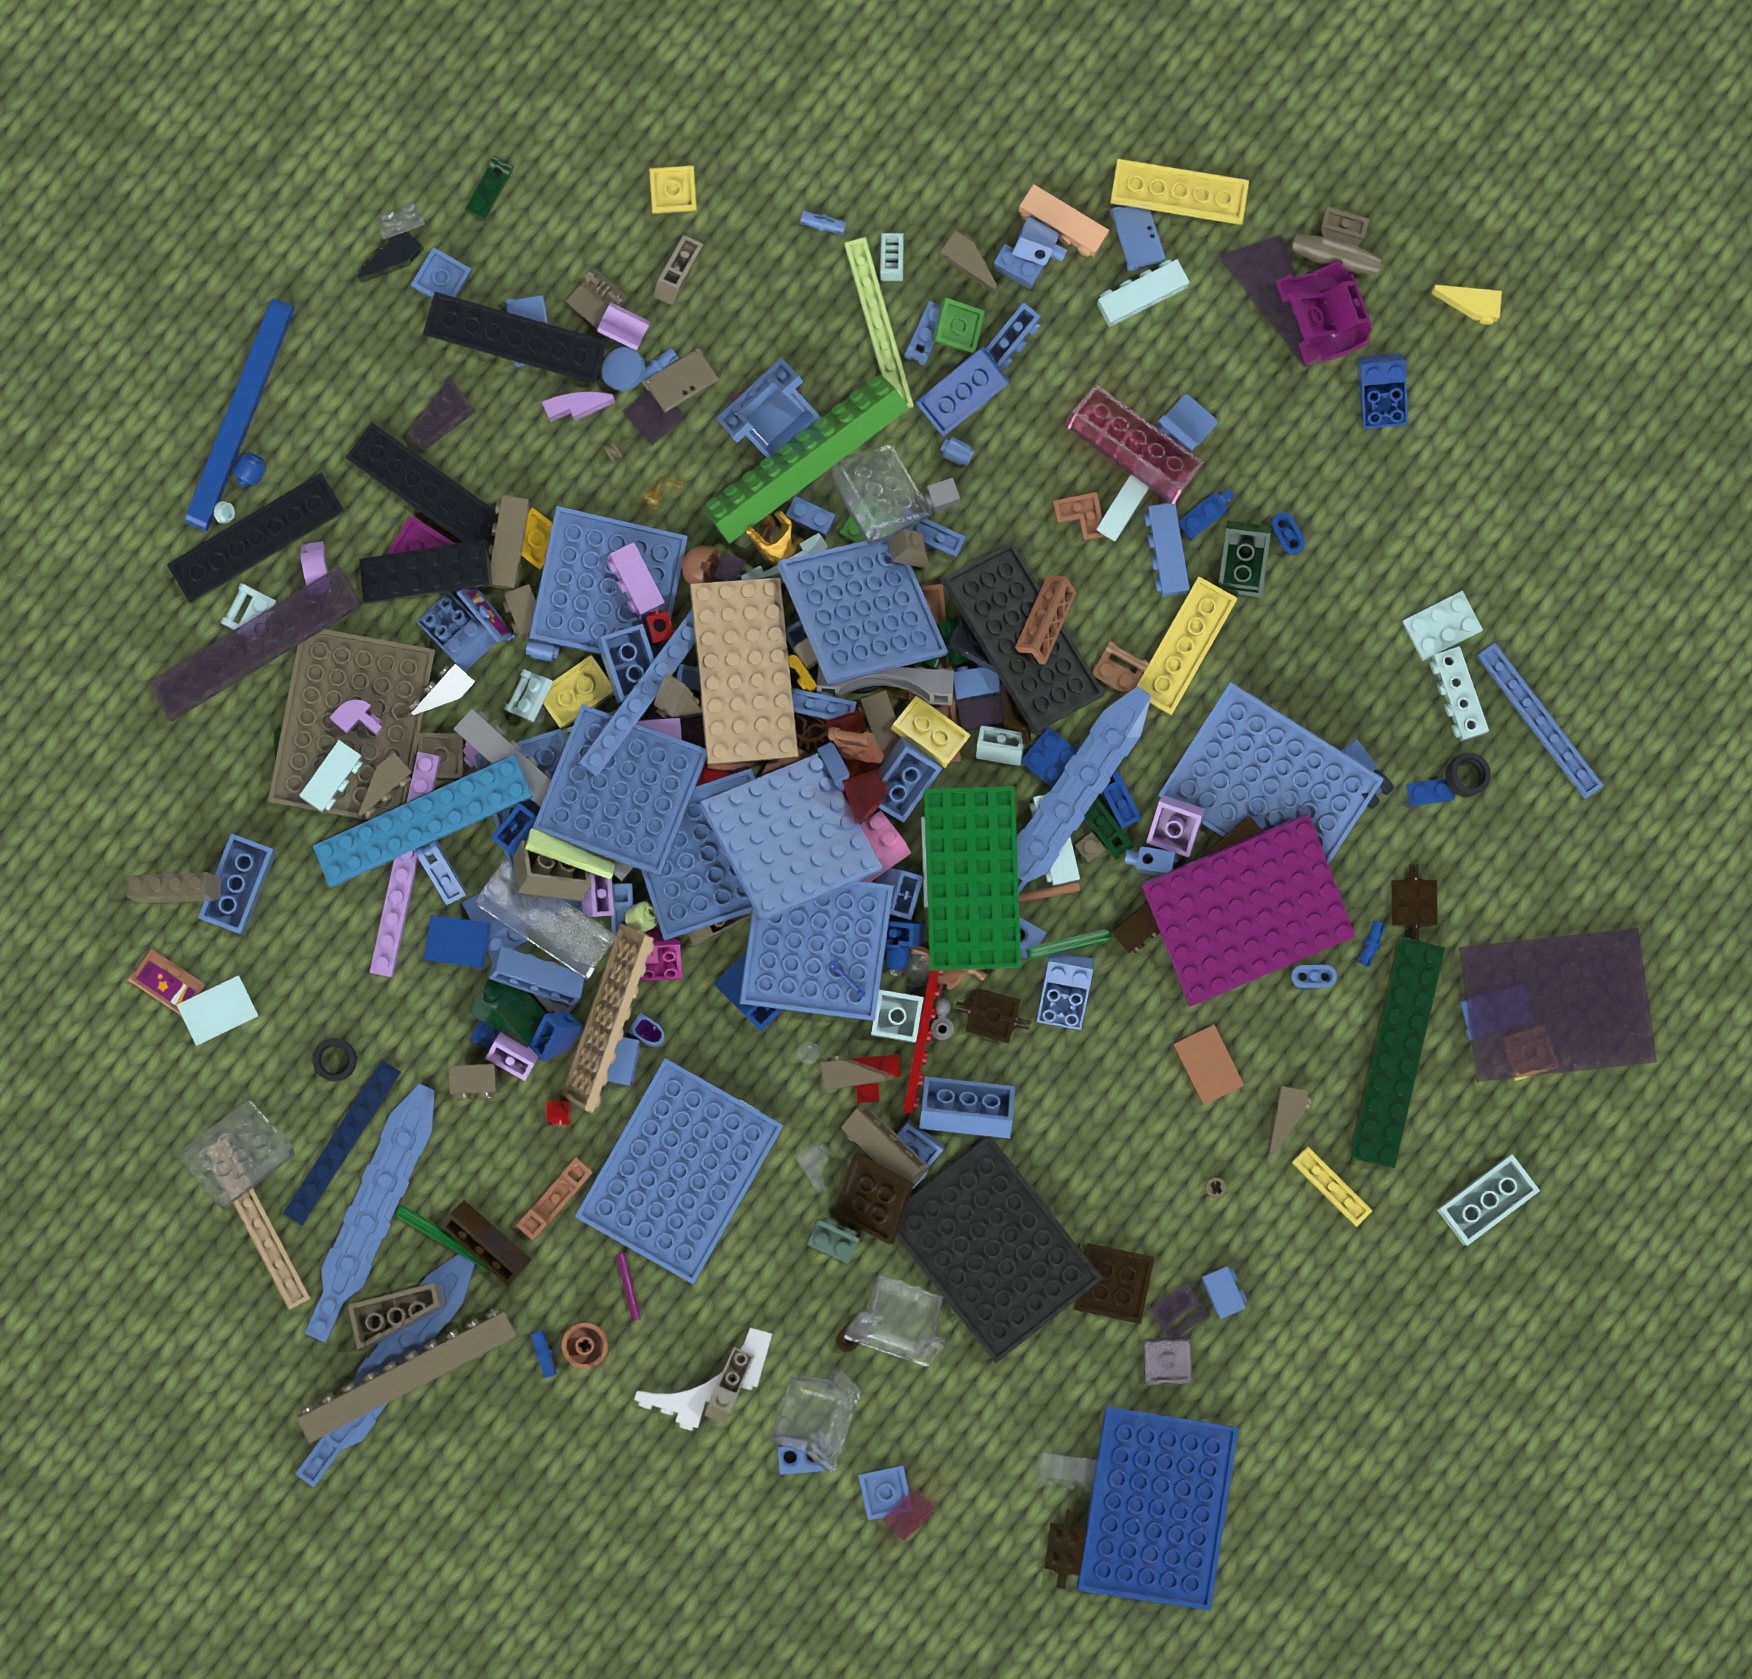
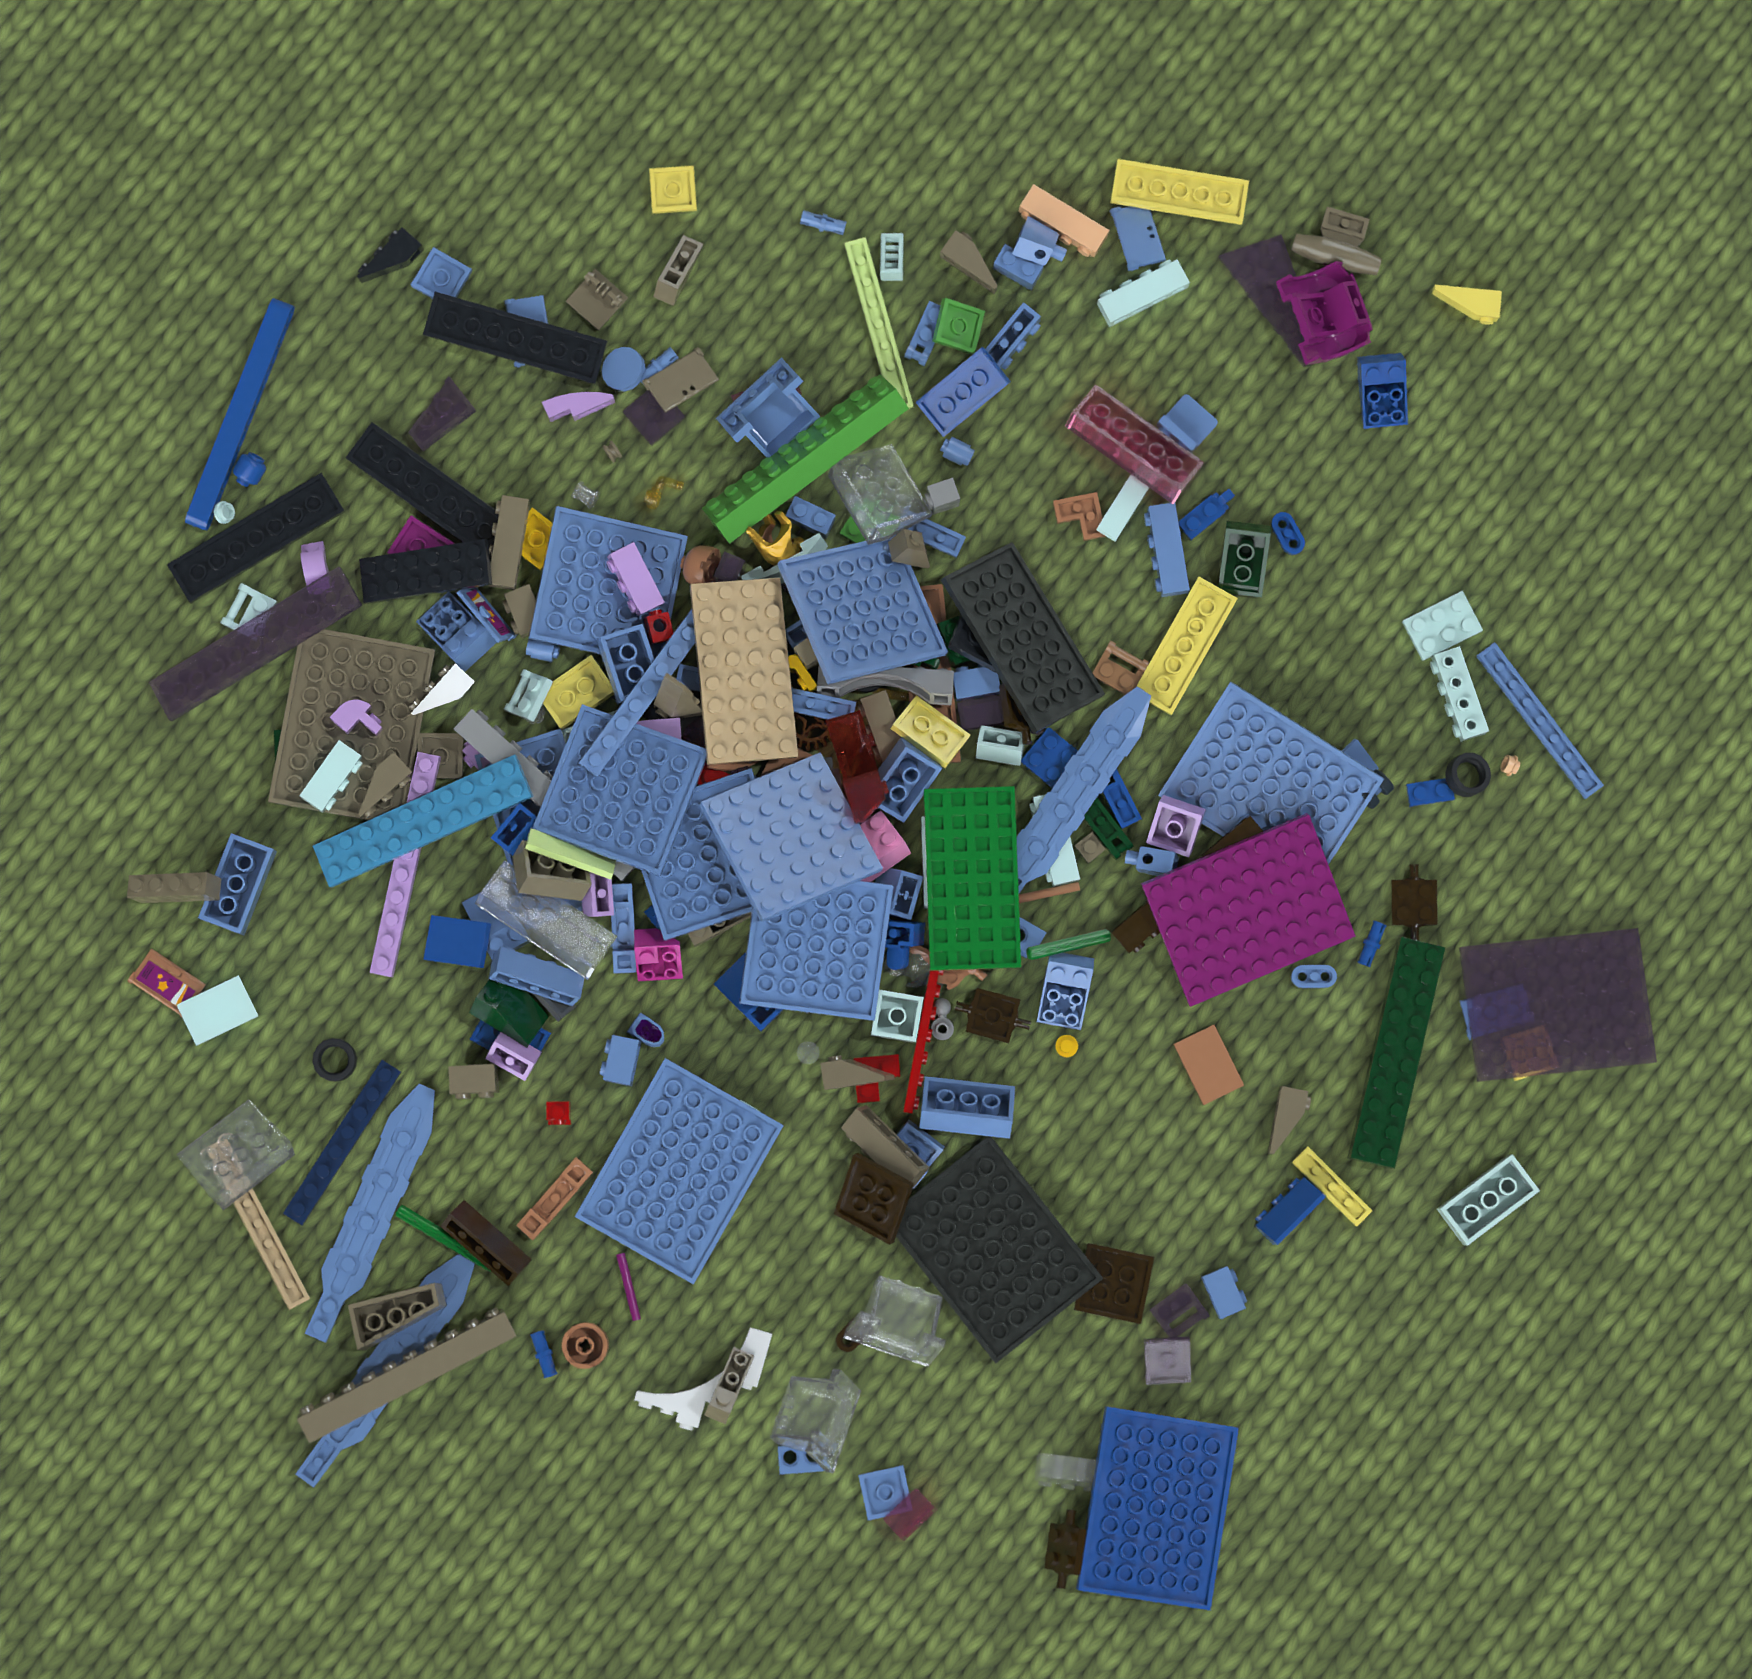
(400, 221): clear plate -> none
(441, 873): medium blue plate -> none
(489, 188): dark green plate -> none
(555, 1035): blue torso -> none
(585, 495): none -> clear bush
(607, 1017): tan plate -> none
(623, 326): lavender panel -> none
(641, 917): yellowish green head -> none
(812, 1161): clear arch -> none
(833, 1240): sand green bracket -> none
(834, 764): medium blue slope -> none
(835, 966): blue hinge -> none
(856, 745): nougat plate -> none
(1044, 616): nougat fence -> none
(1066, 1046): none -> yellow plate
(1208, 1188): dark tan bush -> none
(1288, 1210): none -> blue slope
(1510, 765): none -> light nougat plate

